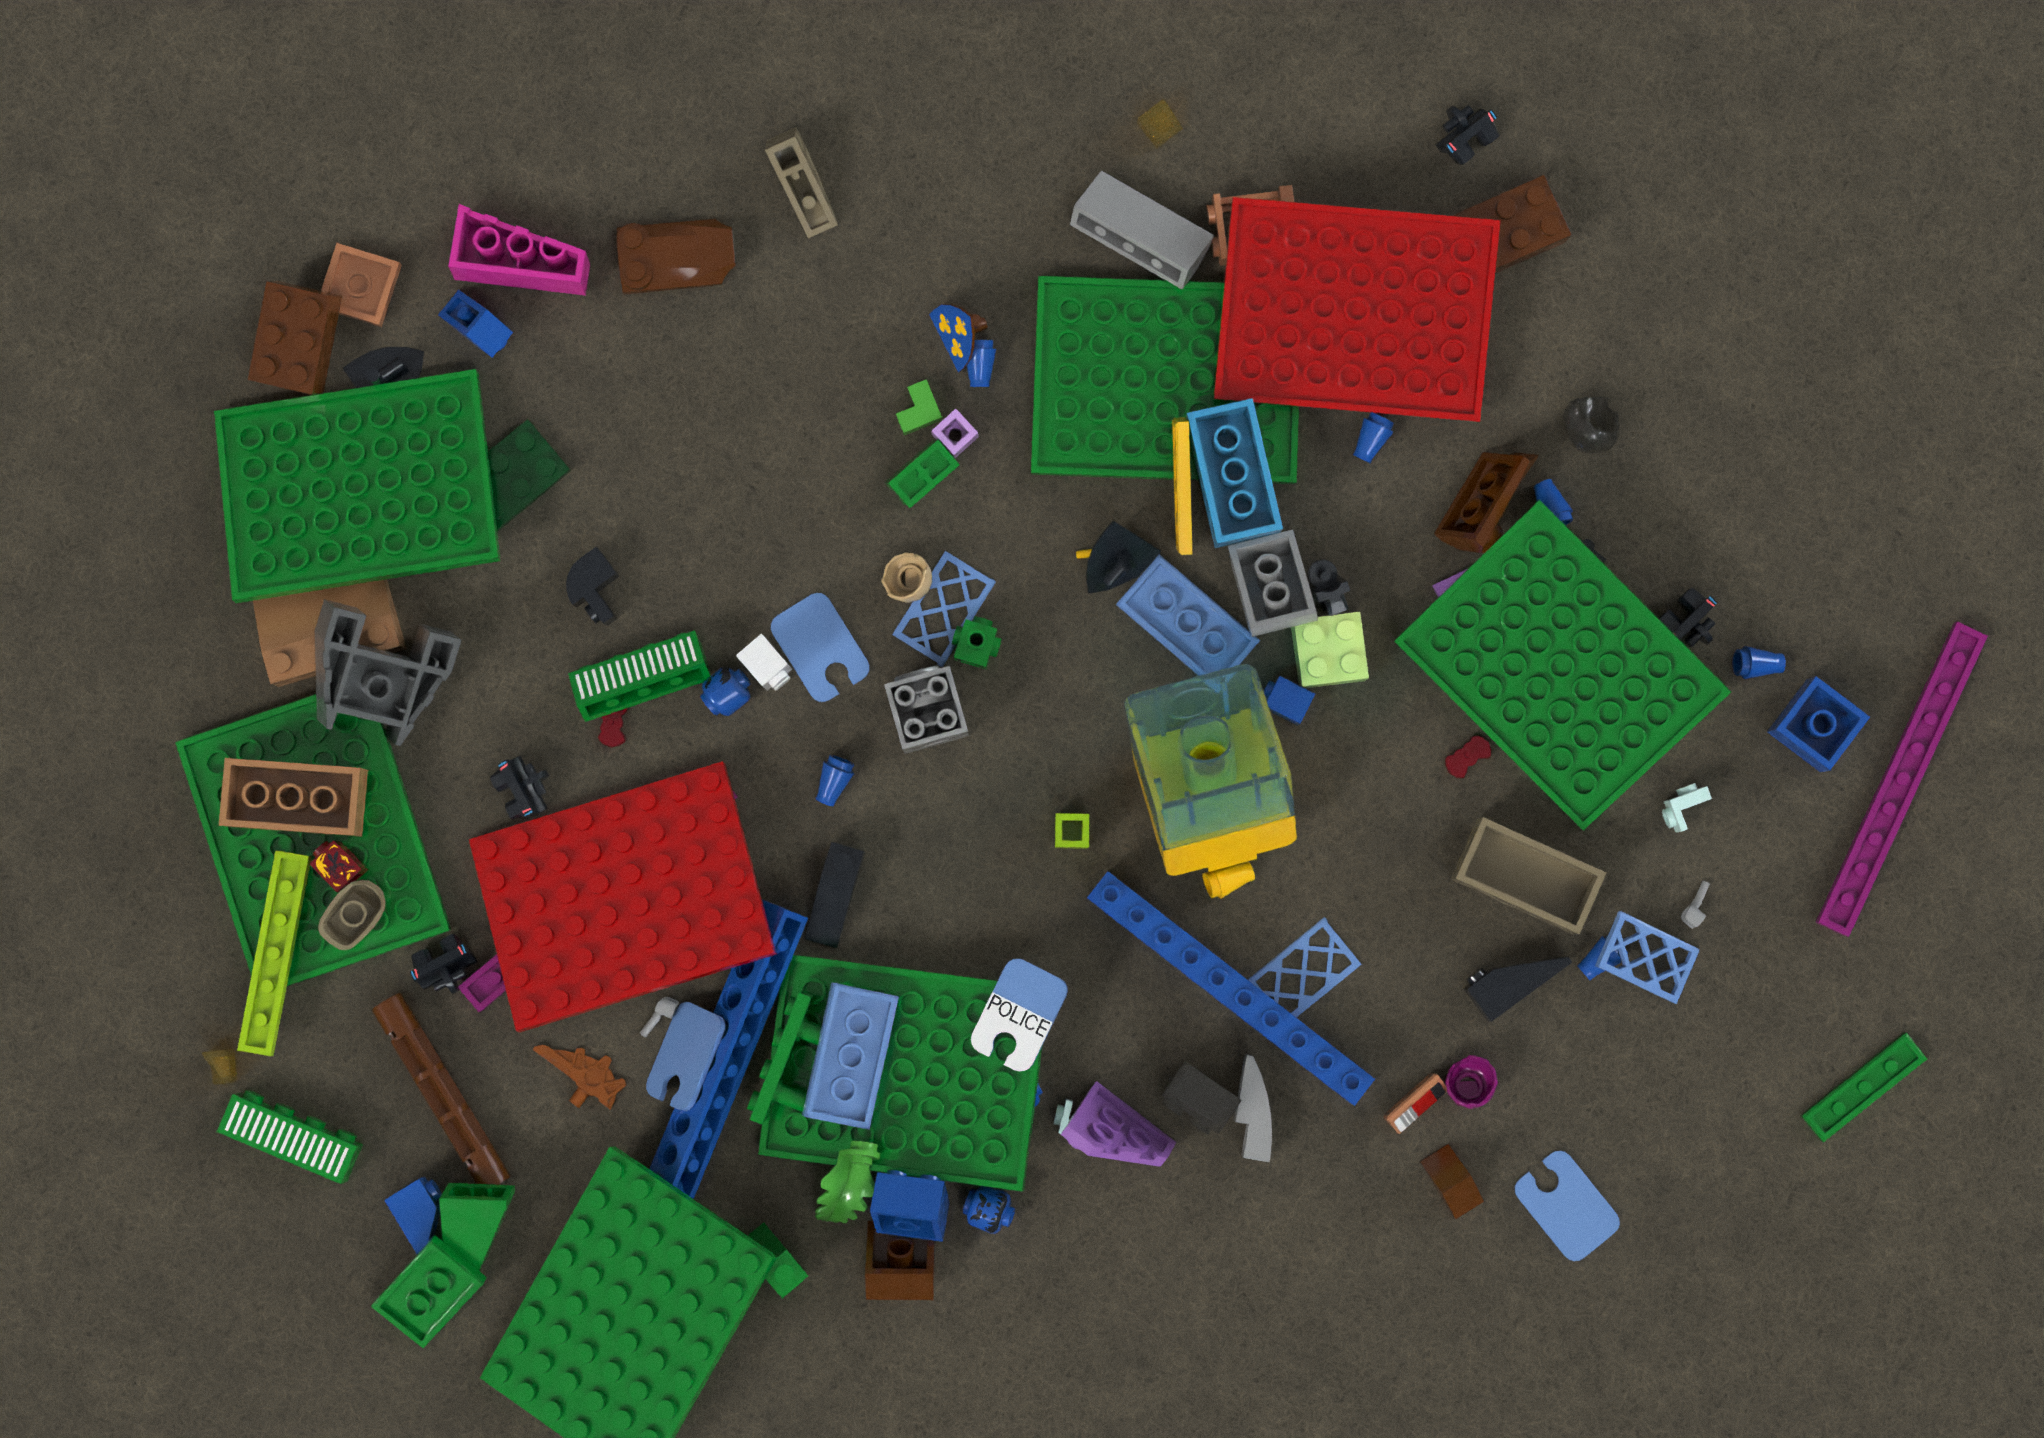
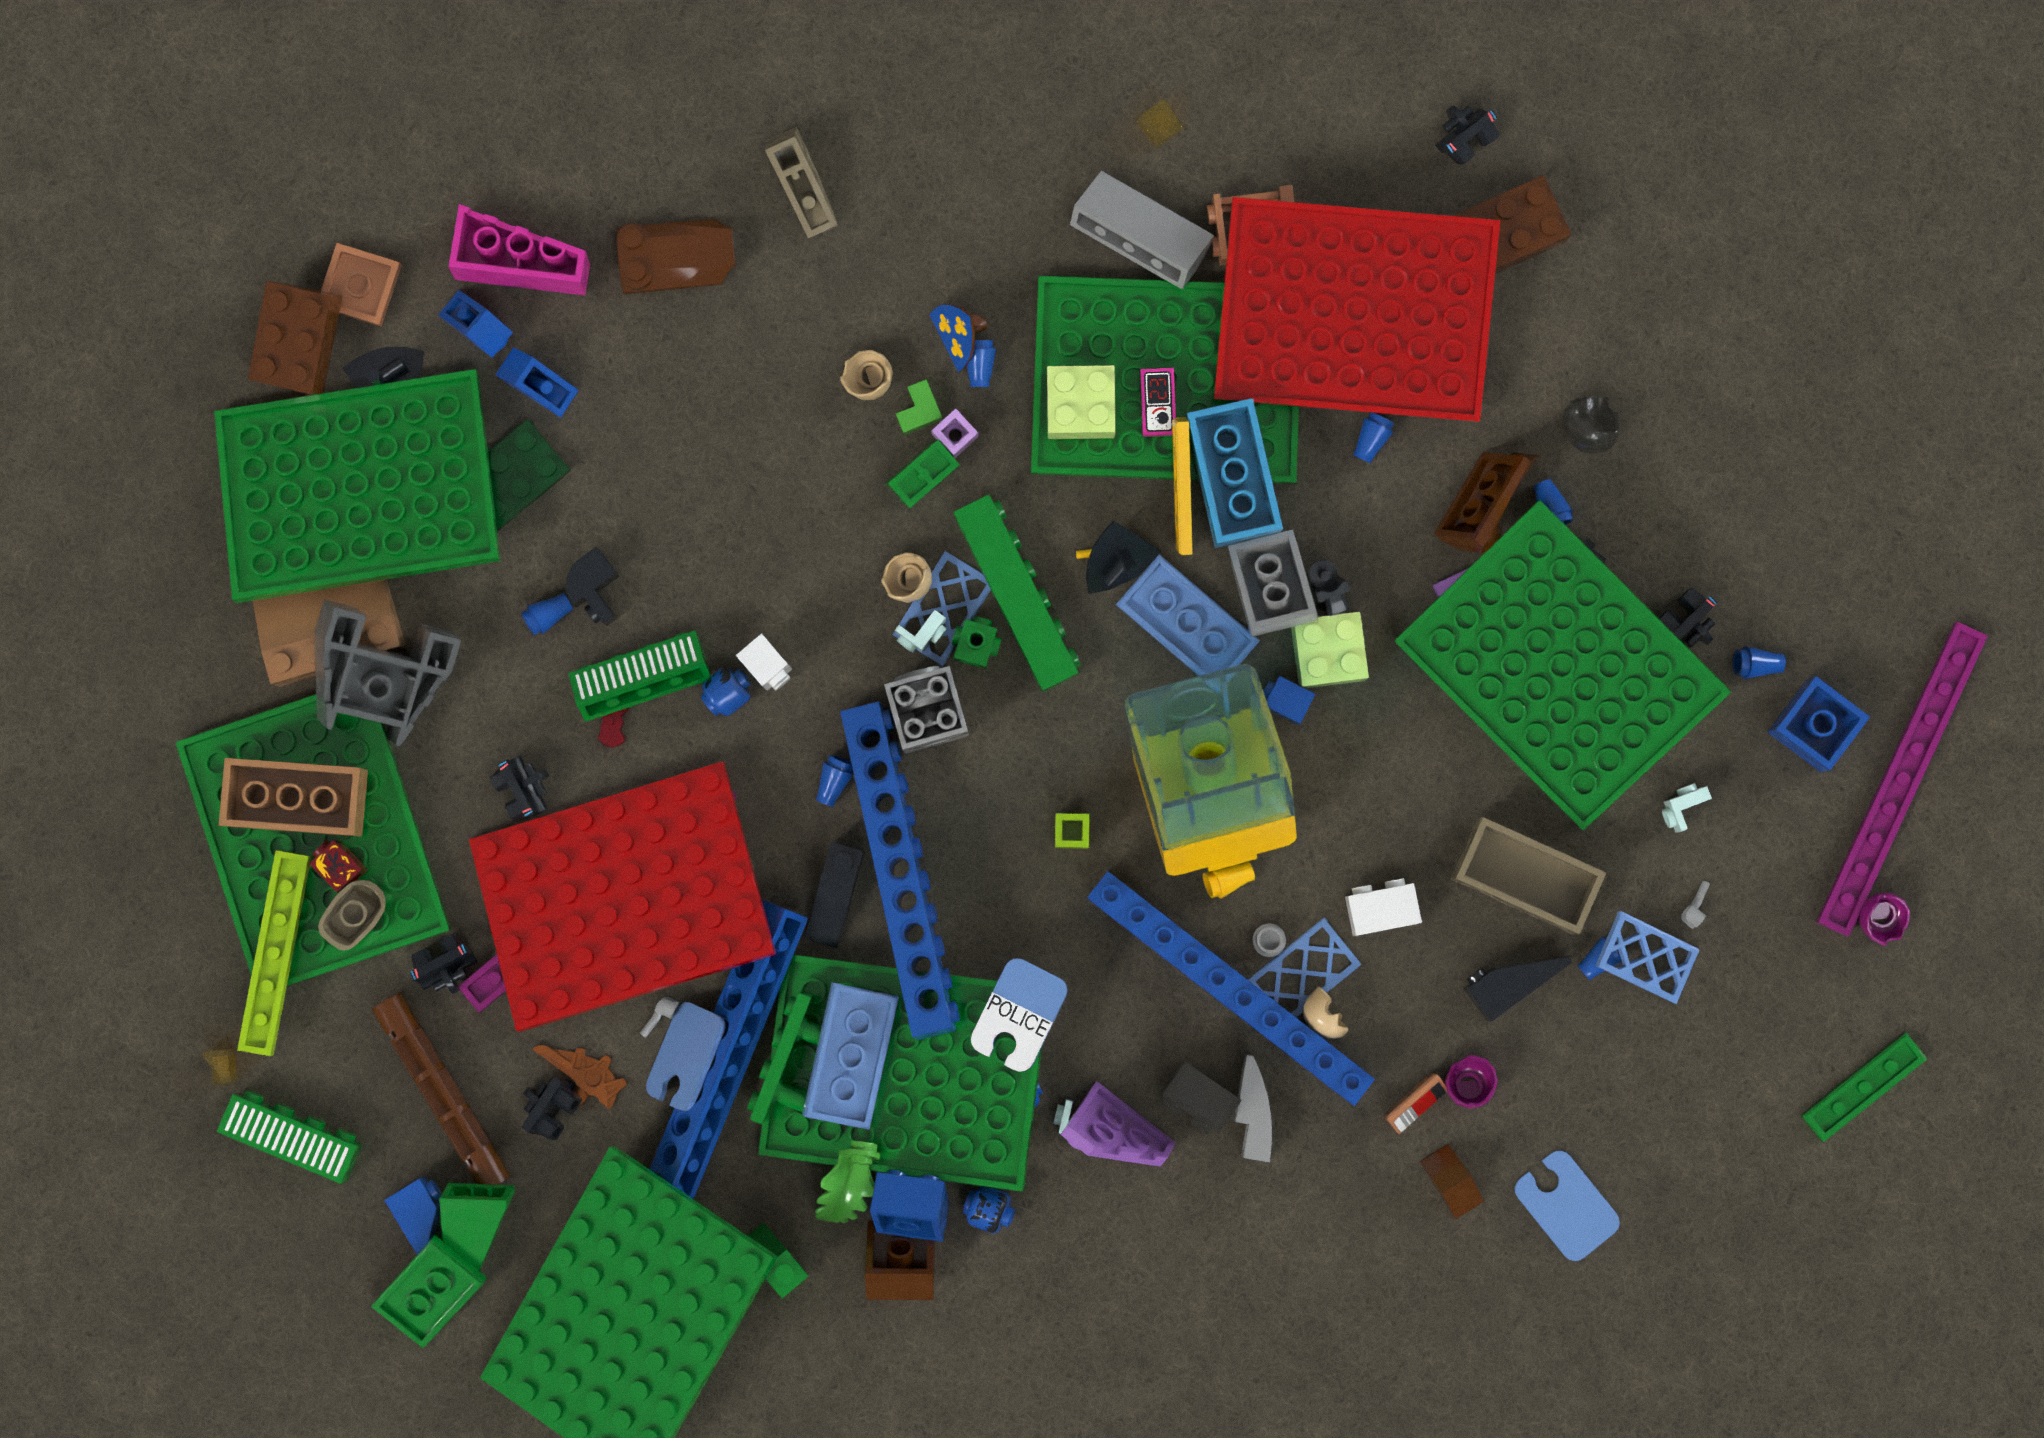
(536, 382): none -> blue slope
(546, 613): none -> blue cone
(546, 1103): none -> black hips
(815, 638): medium blue piece -> none
(858, 725): none -> blue brick
(878, 372): none -> tan hair
(929, 632): none -> light aqua bracket
(1016, 593): none -> green brick
(1081, 402): none -> yellowish green brick
(1157, 401): none -> tile
(1269, 940): none -> light grey plate
(1320, 1019): none -> tan hair
(1383, 908): none -> white brick
(1475, 749): dark red piece -> none
(1884, 906): none -> magenta hair

